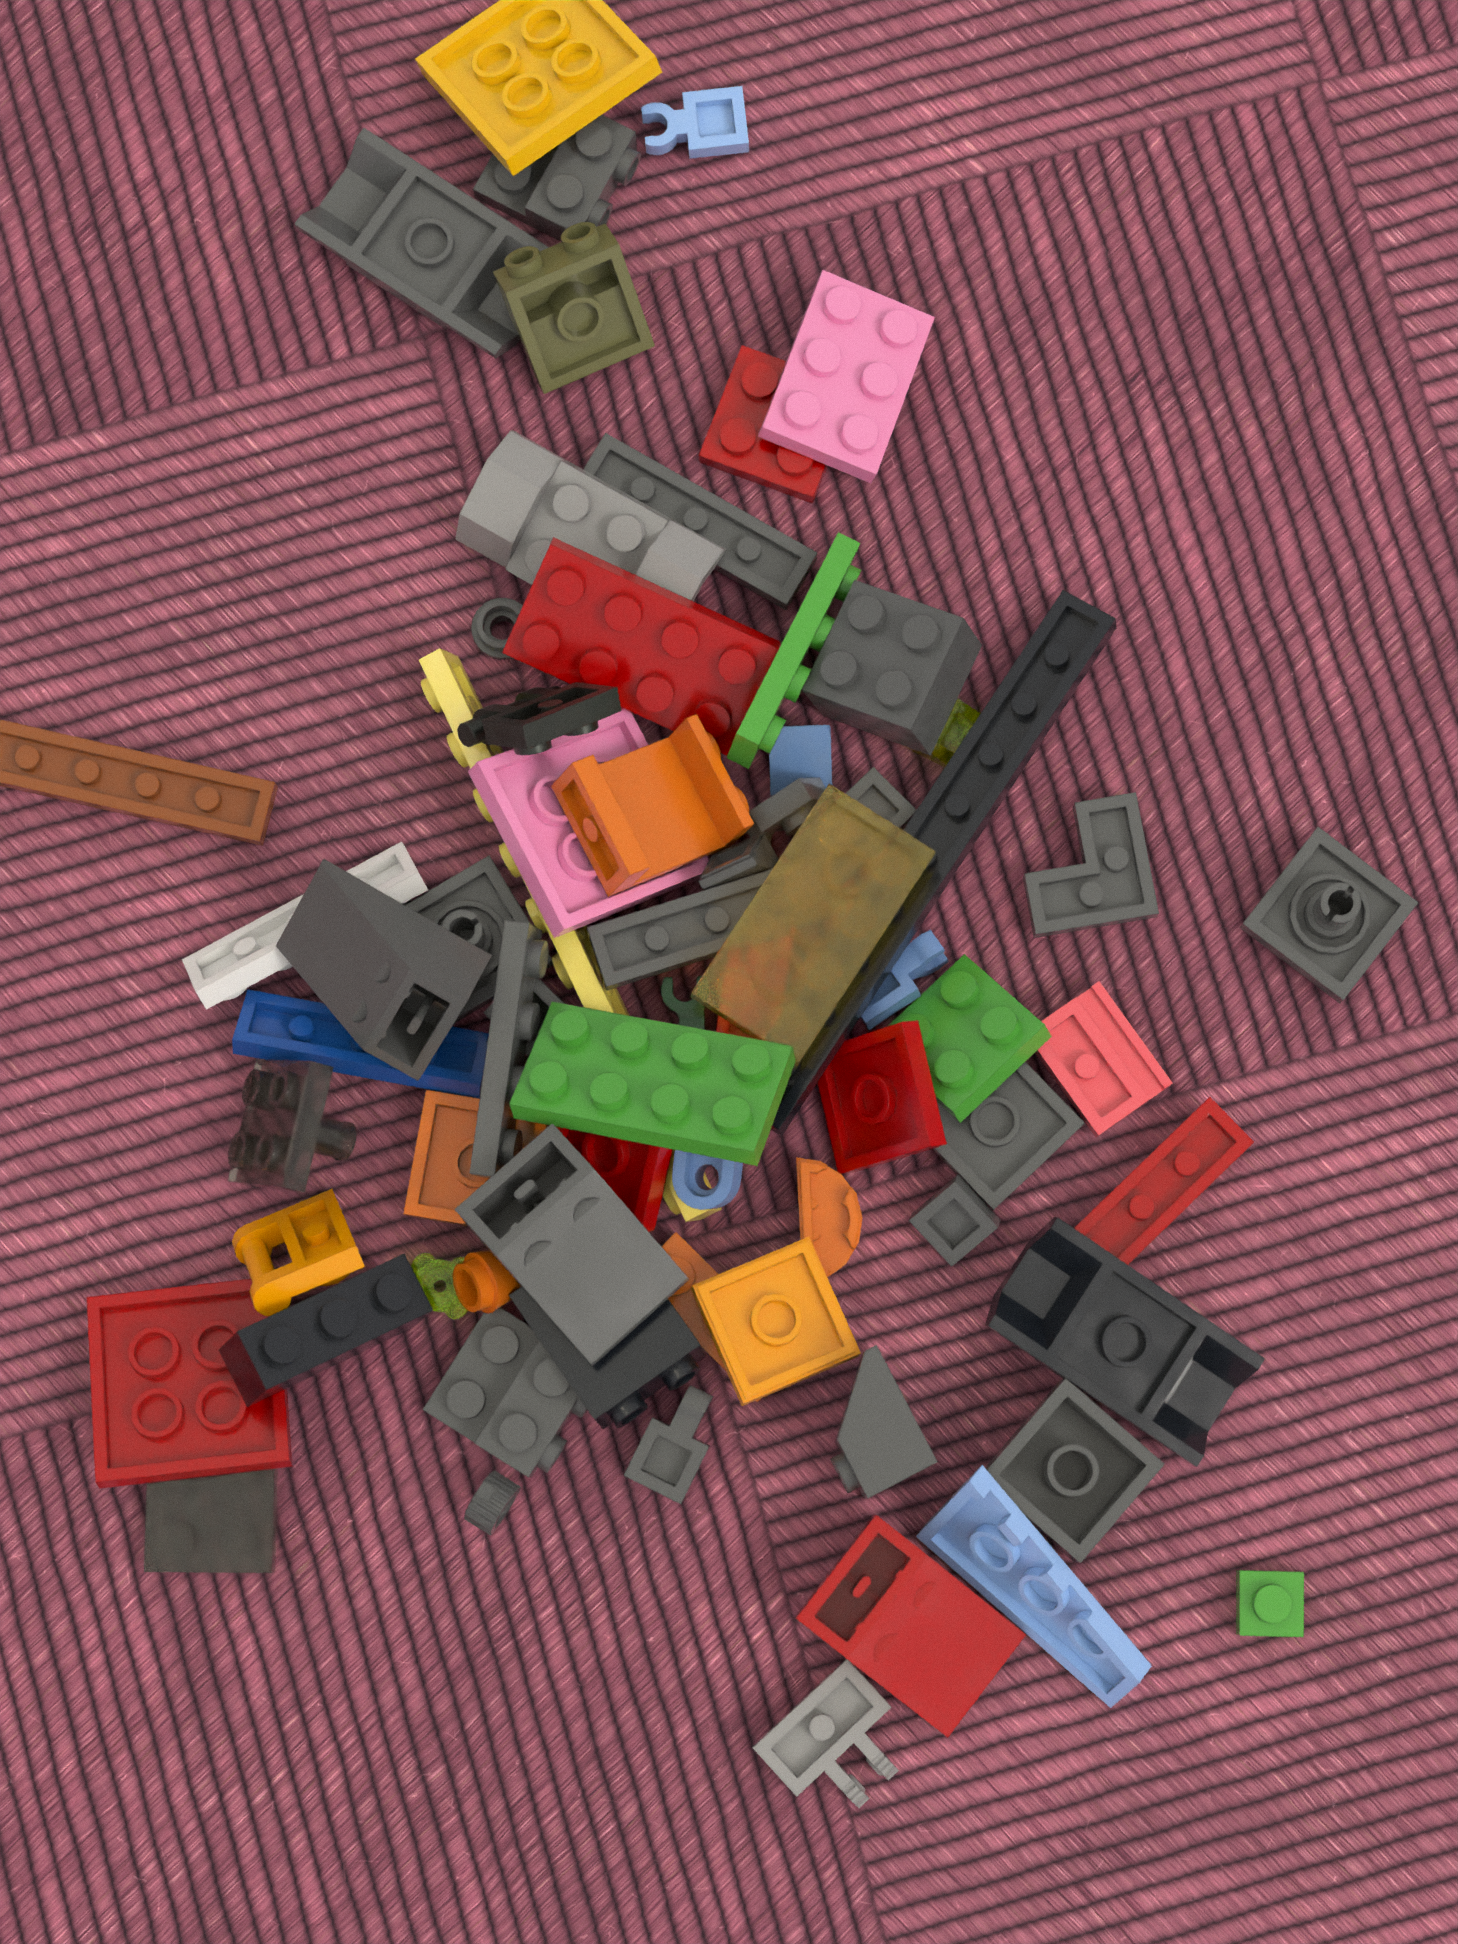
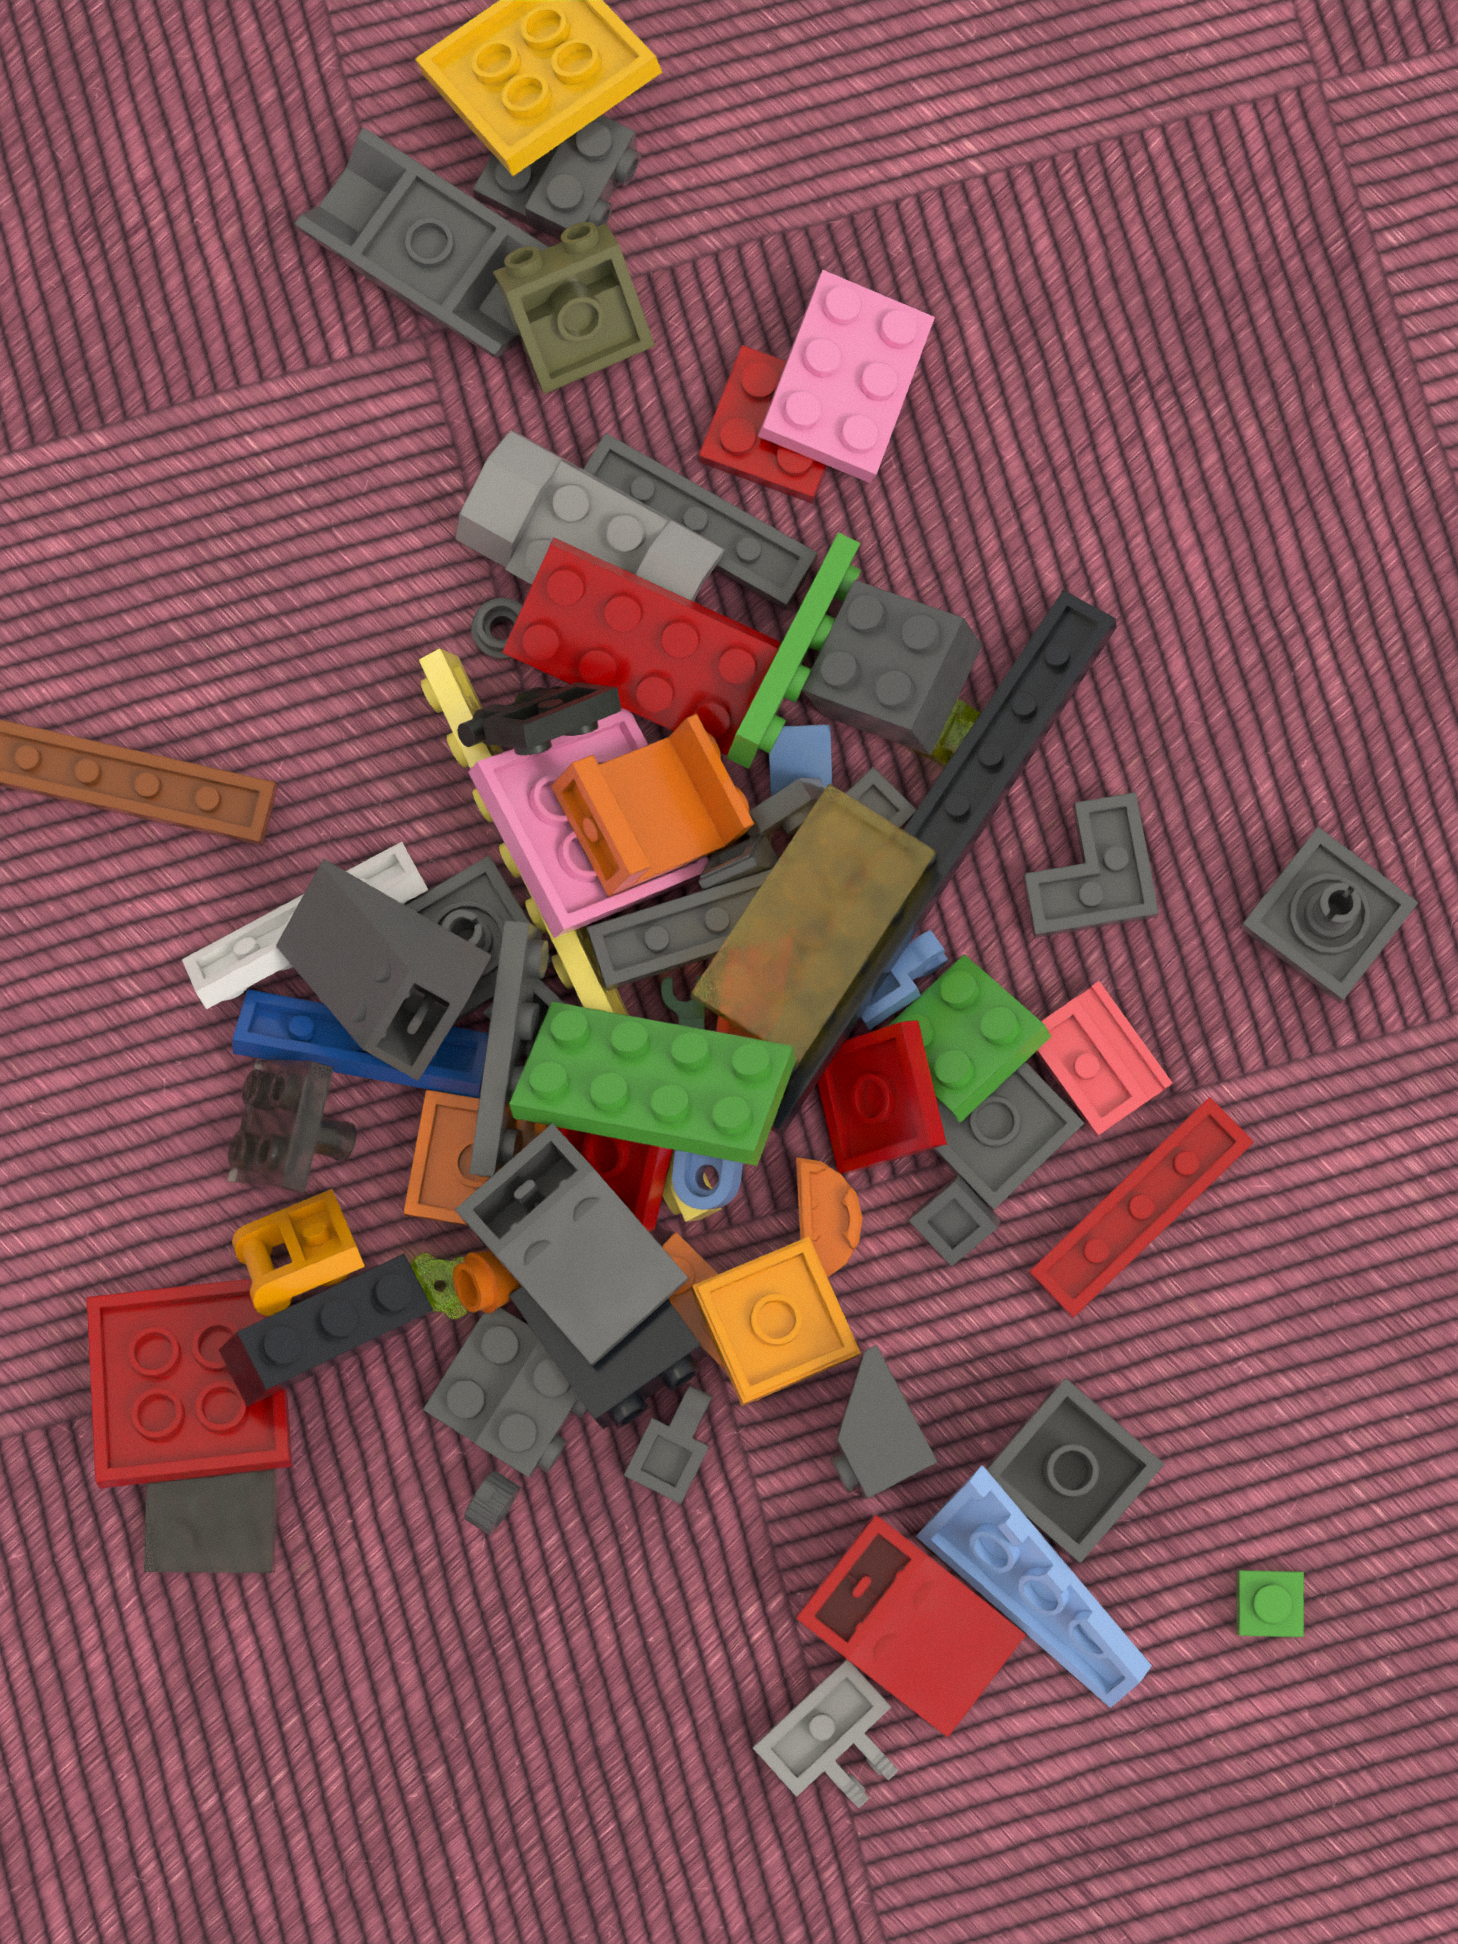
(709, 122): light blue plate -> none
(1120, 1338): black piece -> none

